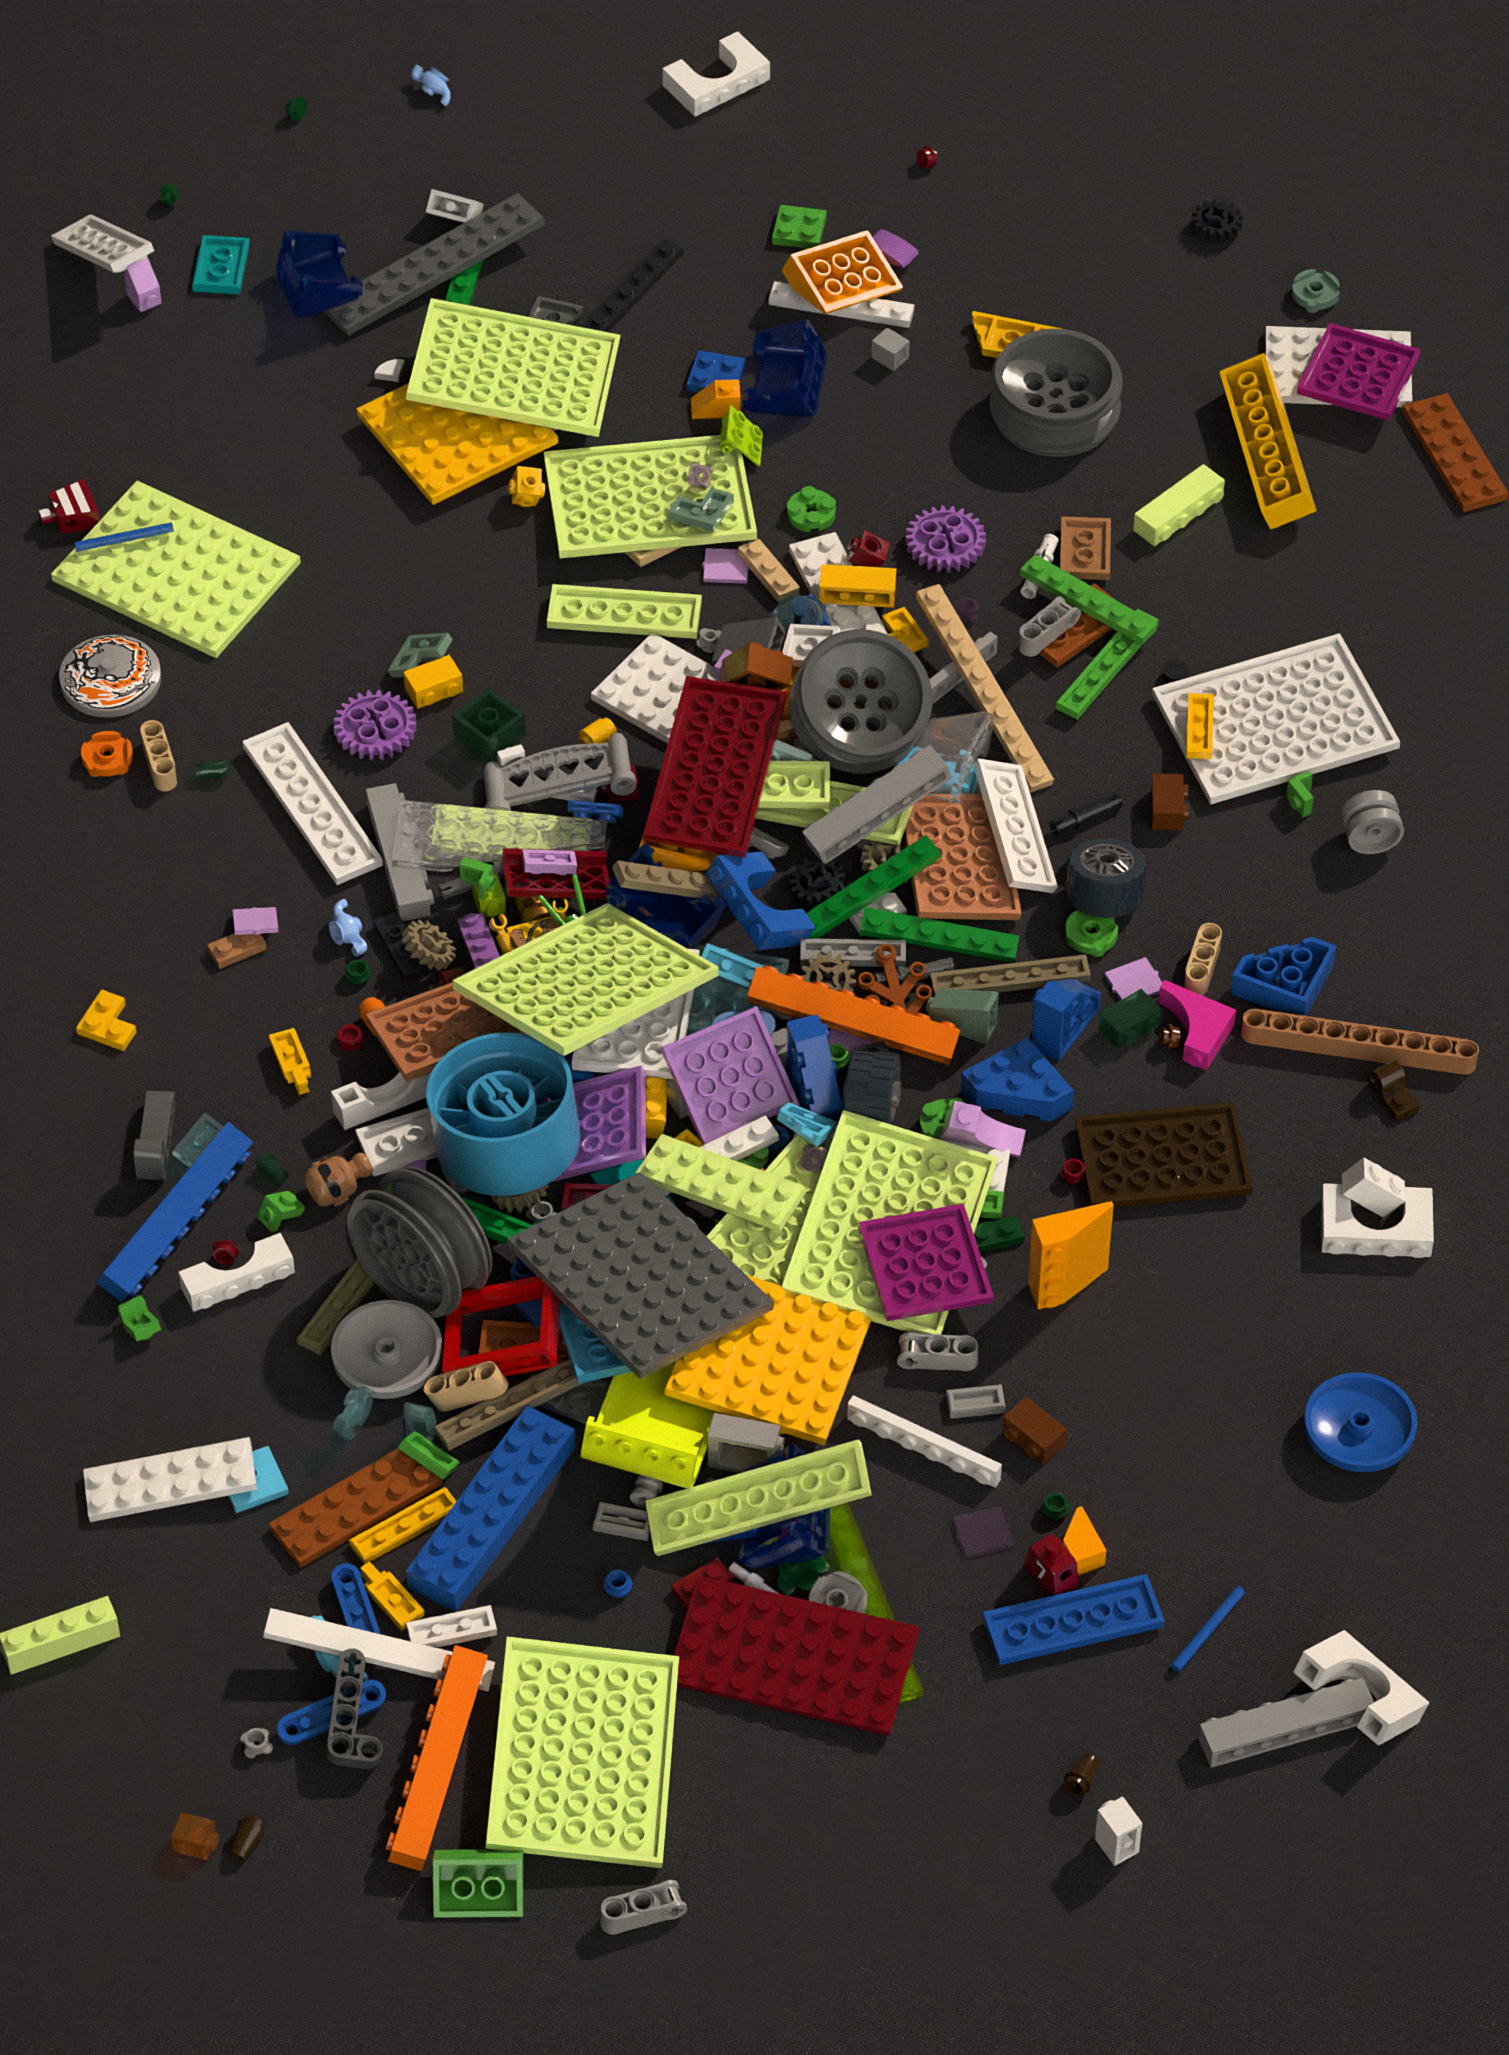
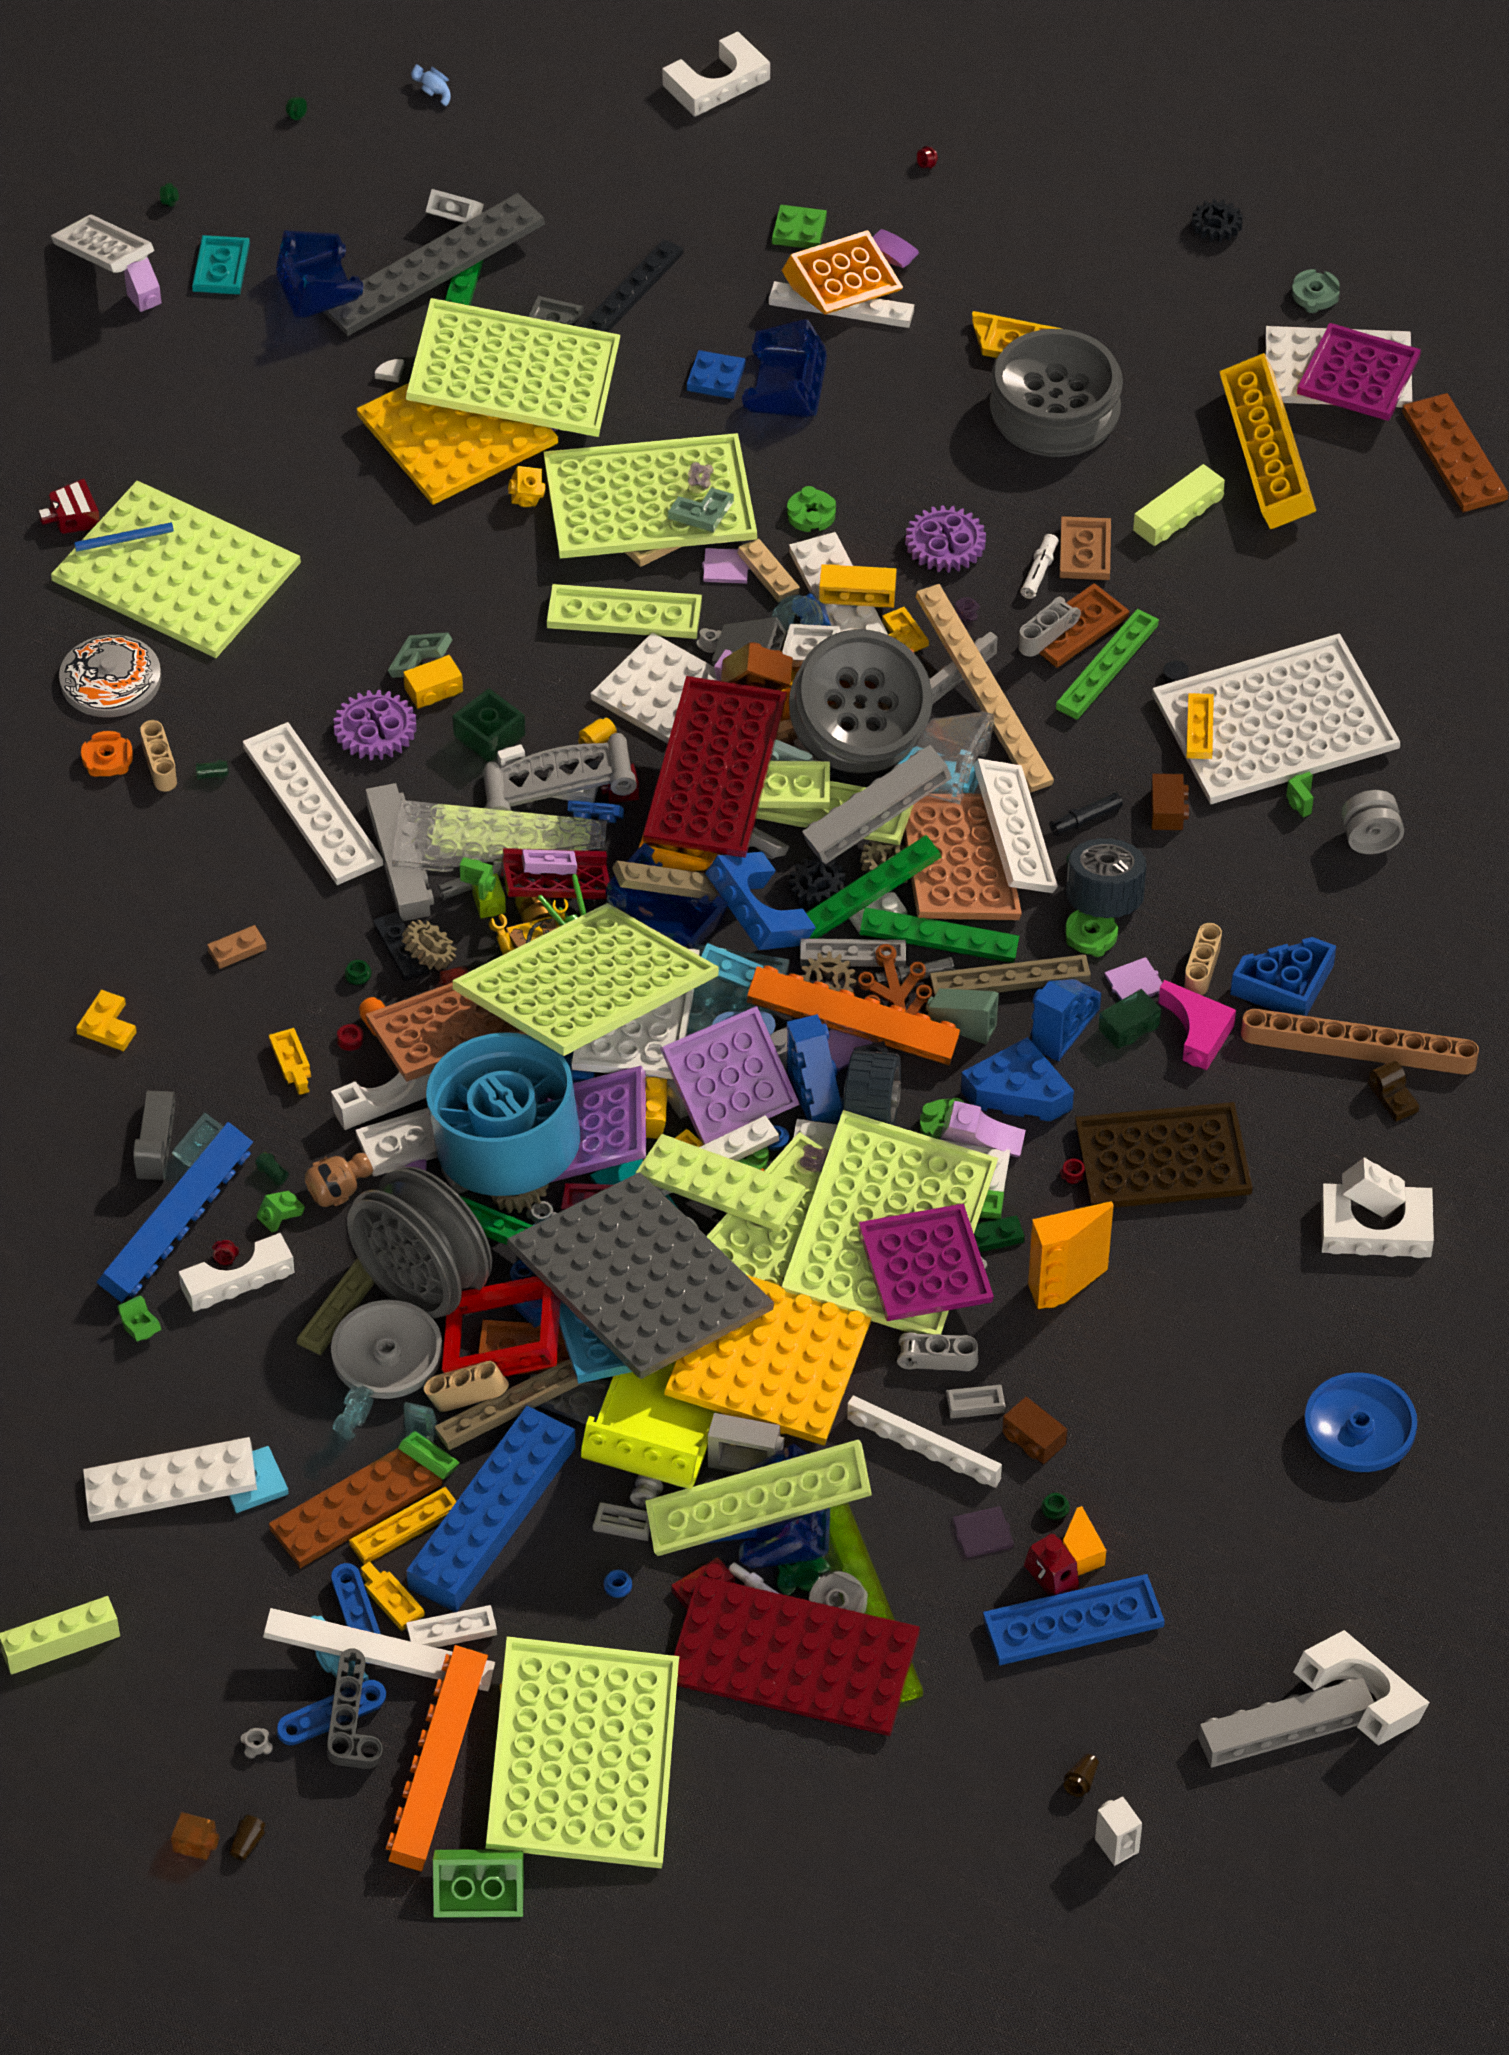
(255, 920): lavender piece -> none
(347, 929): light blue piece -> none
(478, 939): medium lavender plate -> none
(655, 1898): light grey piece -> none
(715, 399): light orange slope -> none
(741, 434): lime hinge -> none
(807, 1123): medium azure wing -> none
(841, 1052): bright green plate -> none
(868, 550): dark red brick -> none
(890, 349): light grey panel -> none
(1088, 599): bright green plate -> none
(1169, 1037): reddish brown plate -> none
(1207, 1629): blue bar -> none

